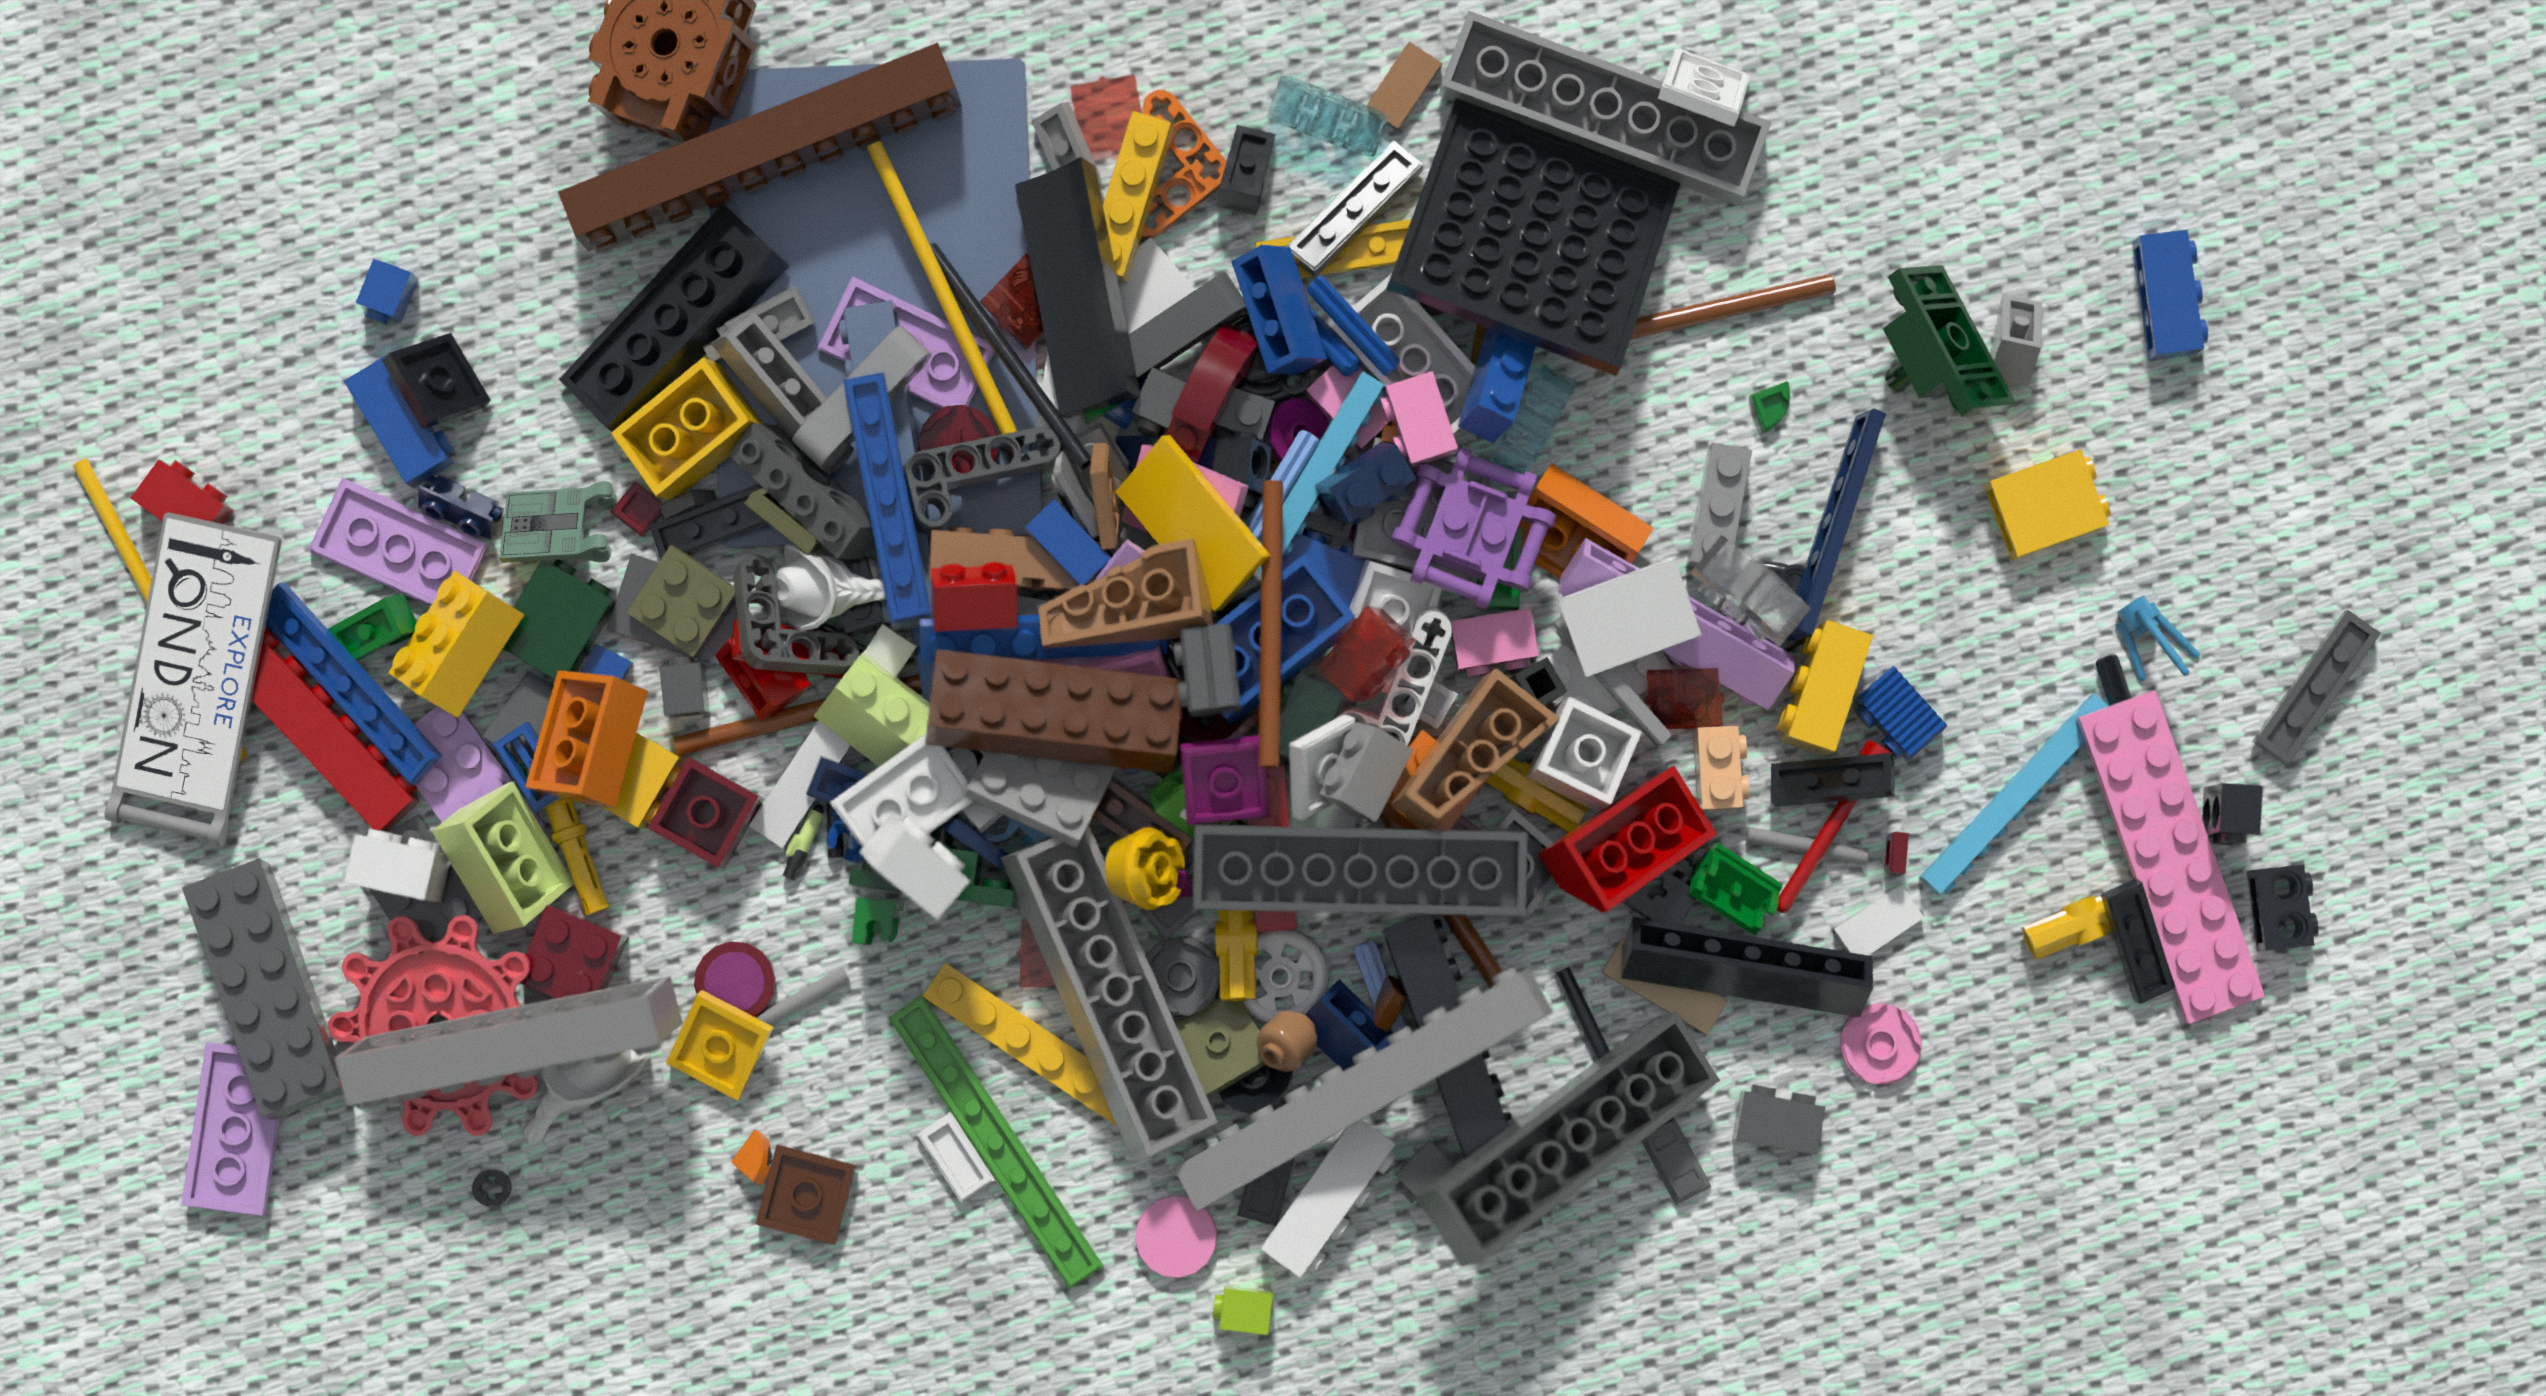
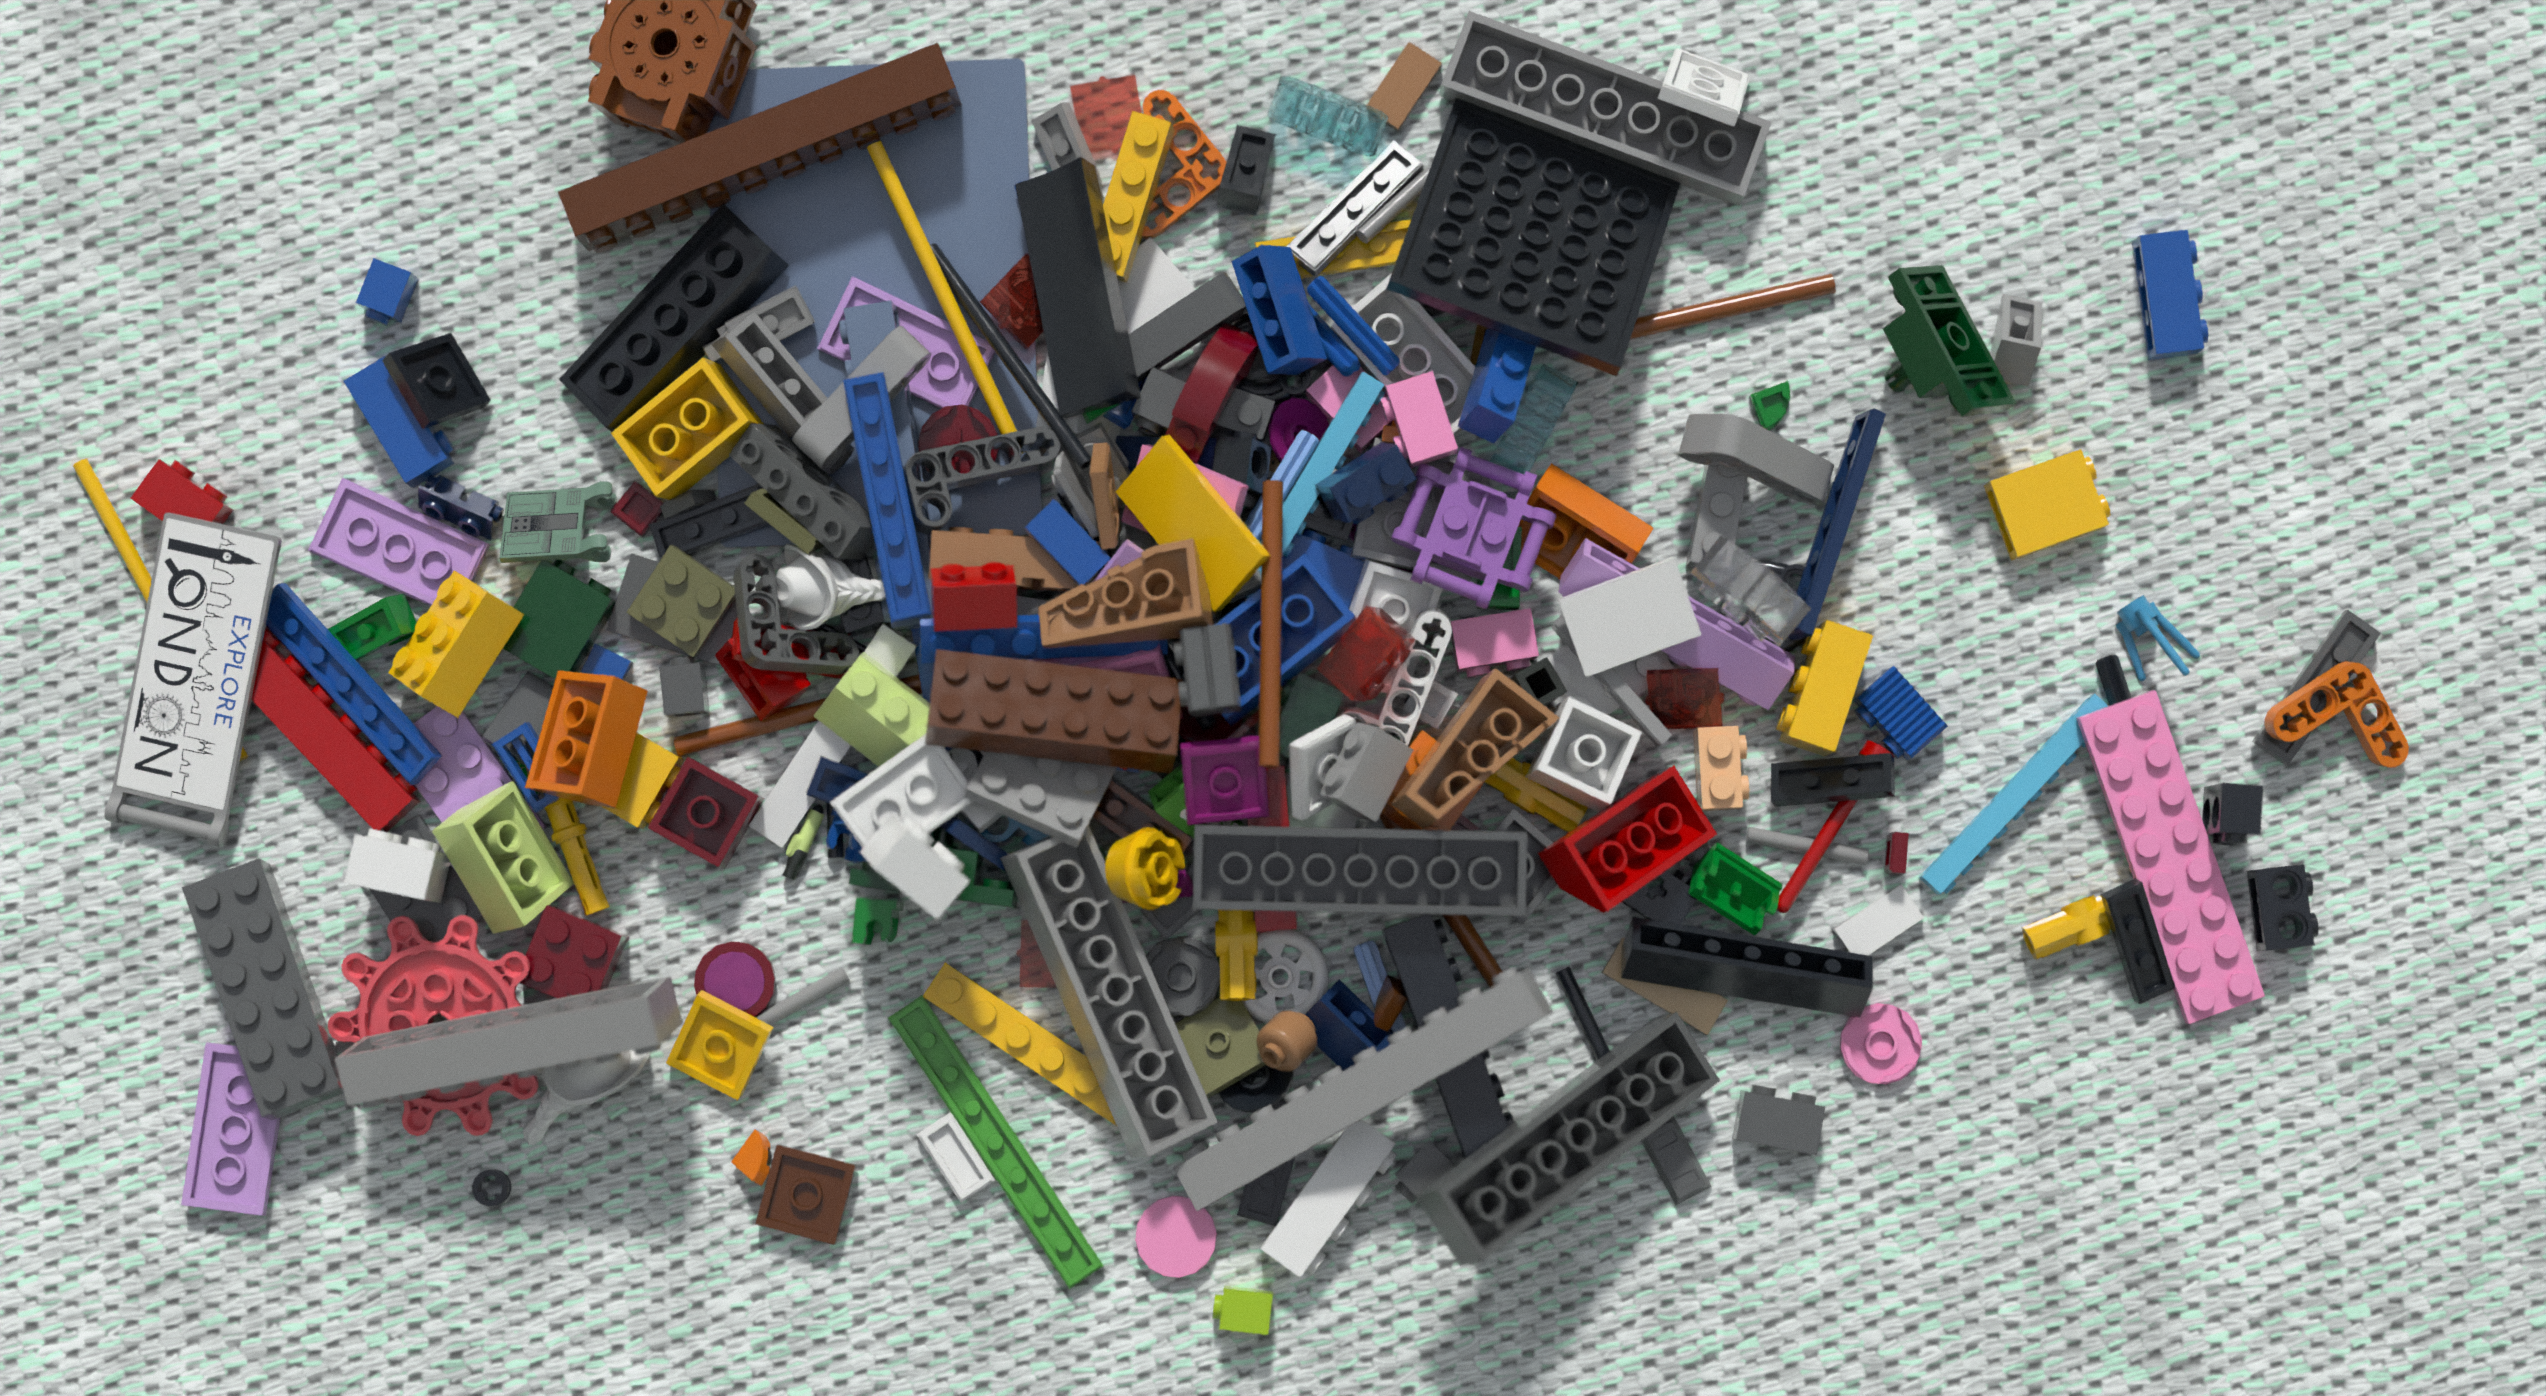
(1393, 207): none -> light grey bar
(1757, 454): none -> light grey beam
(2352, 703): none -> orange beam

